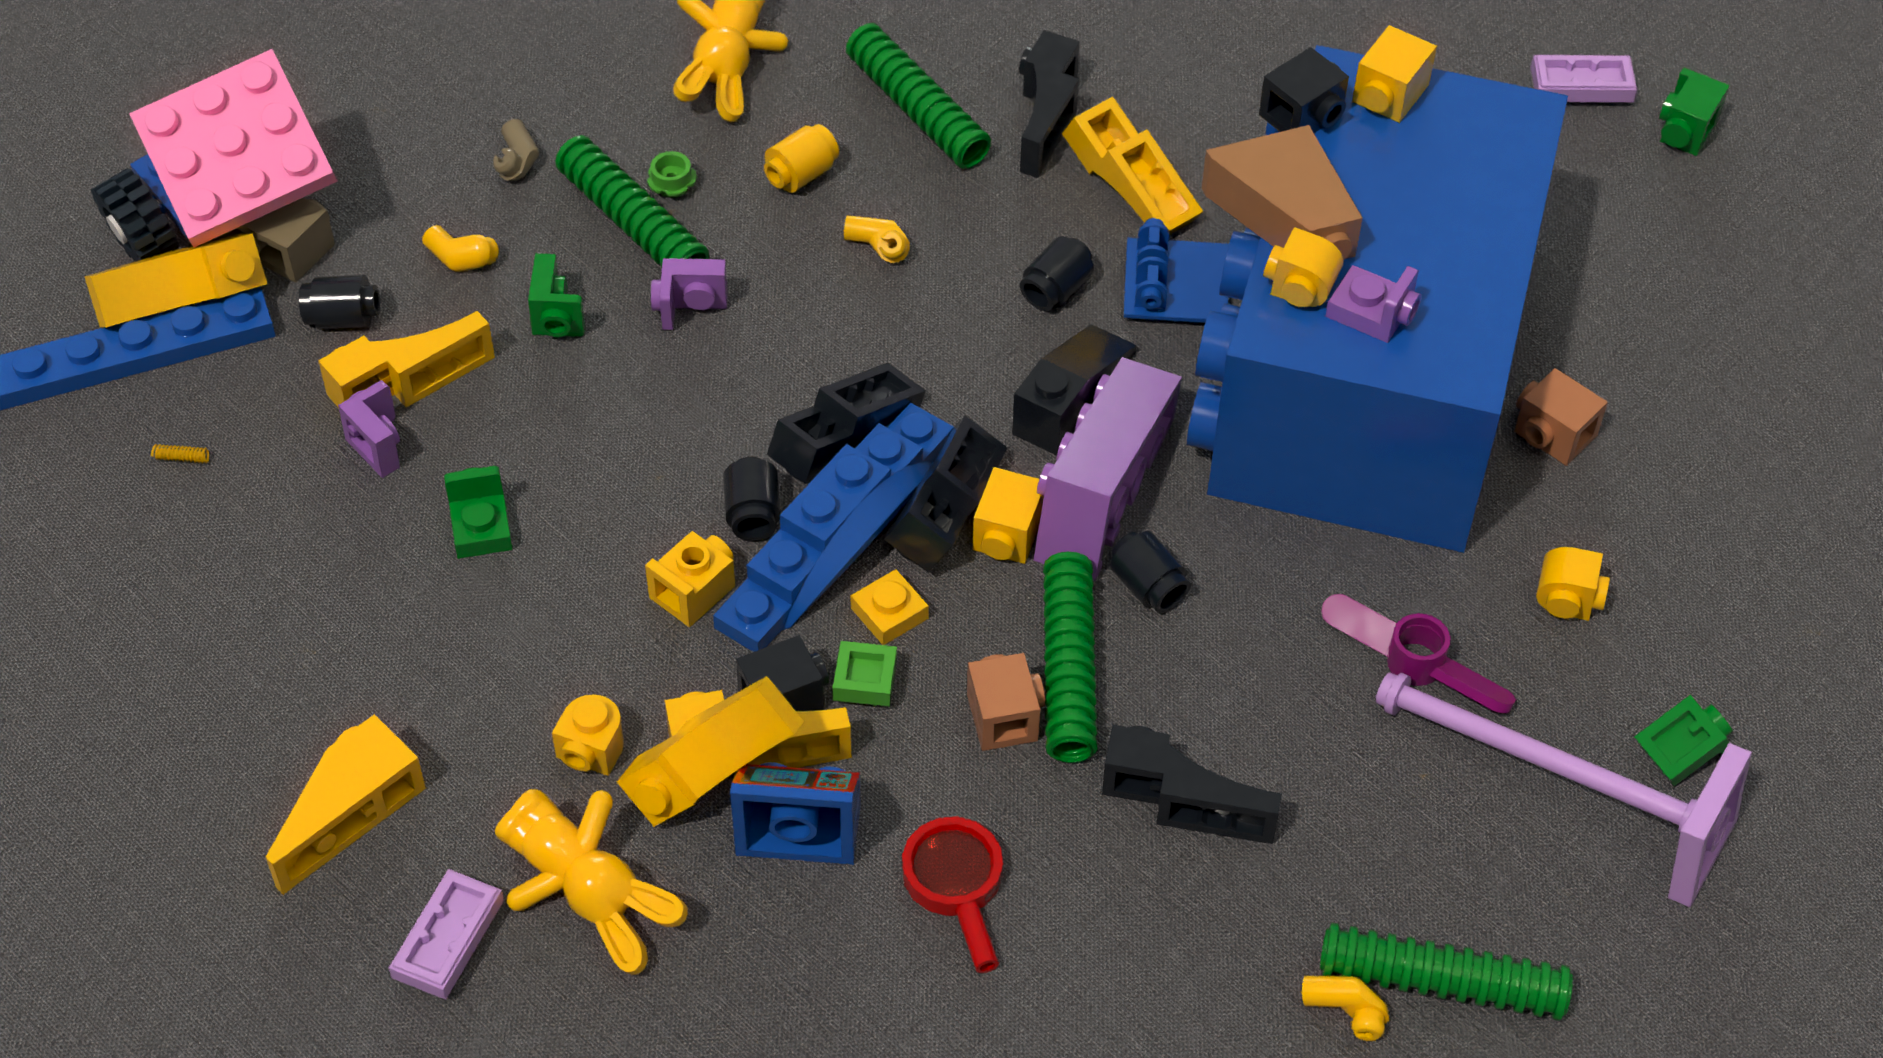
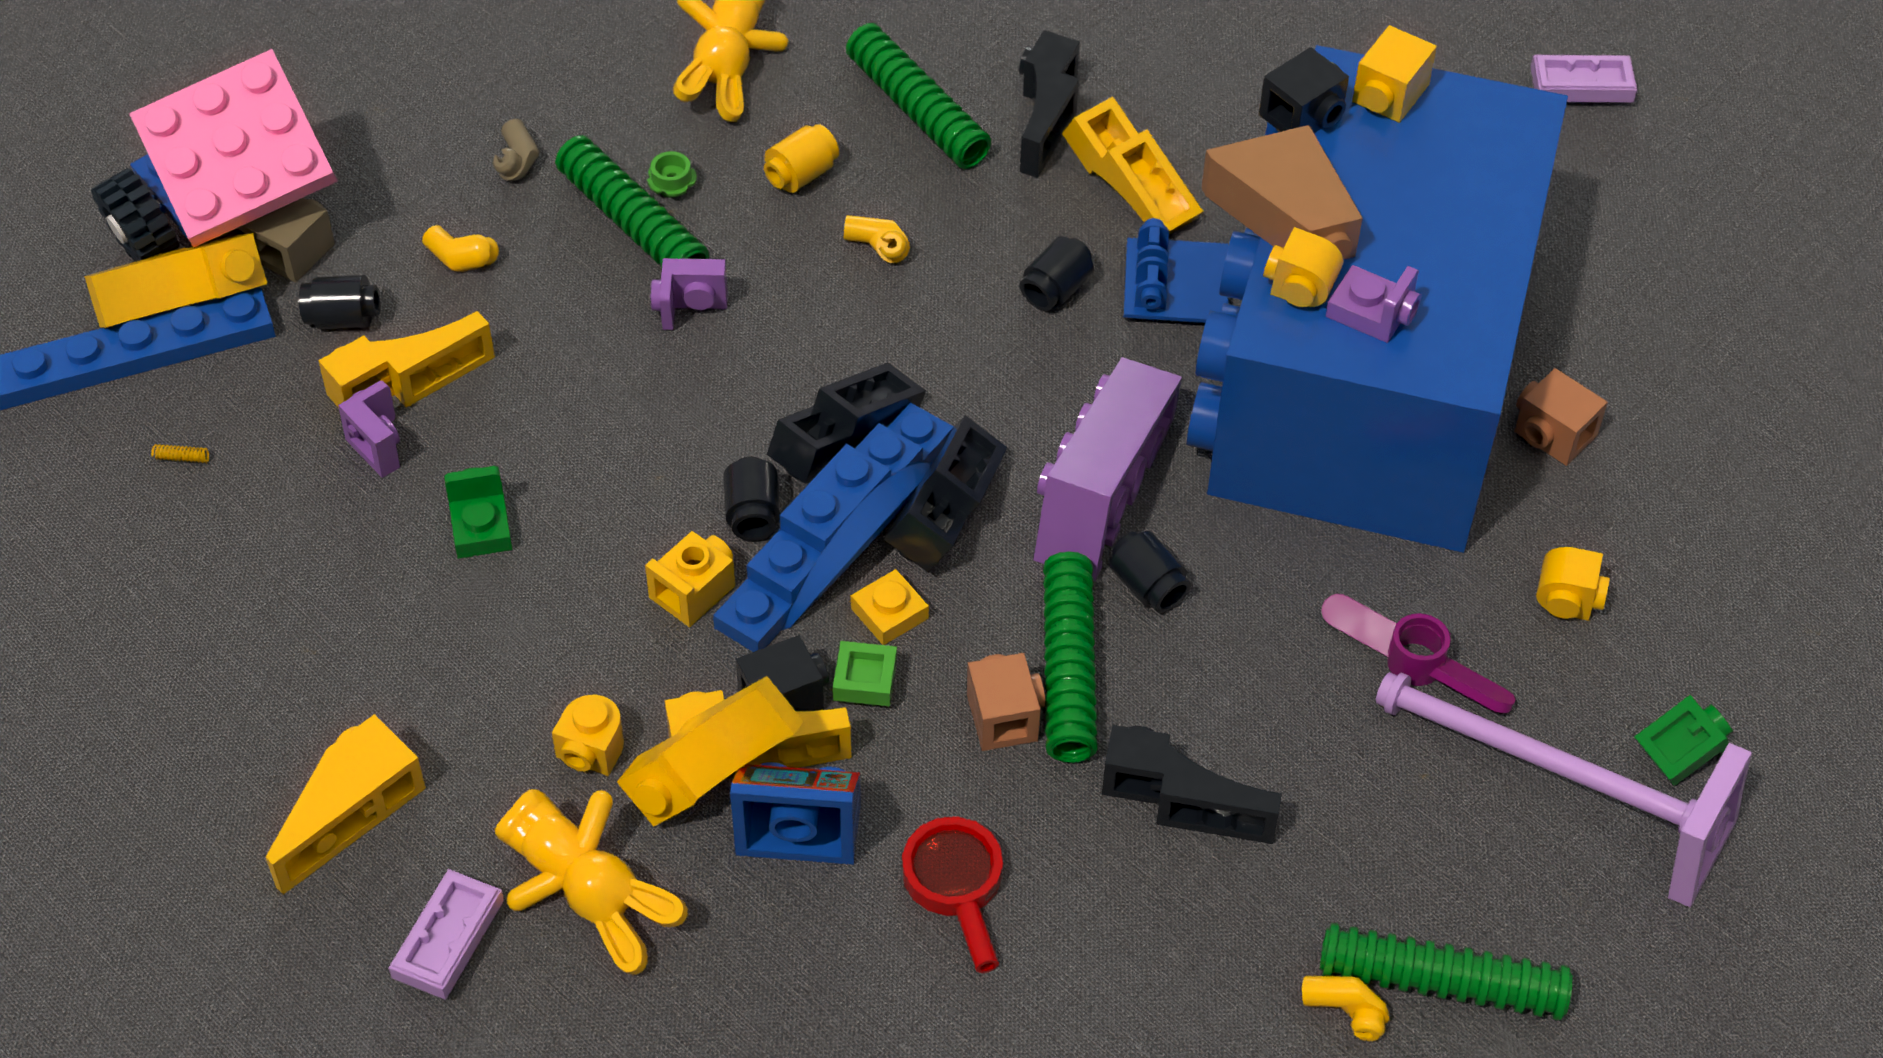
(550, 306): green bracket -> none
(1007, 516): yellow brick -> none
(1062, 383): black slope -> none
(1692, 111): green brick -> none

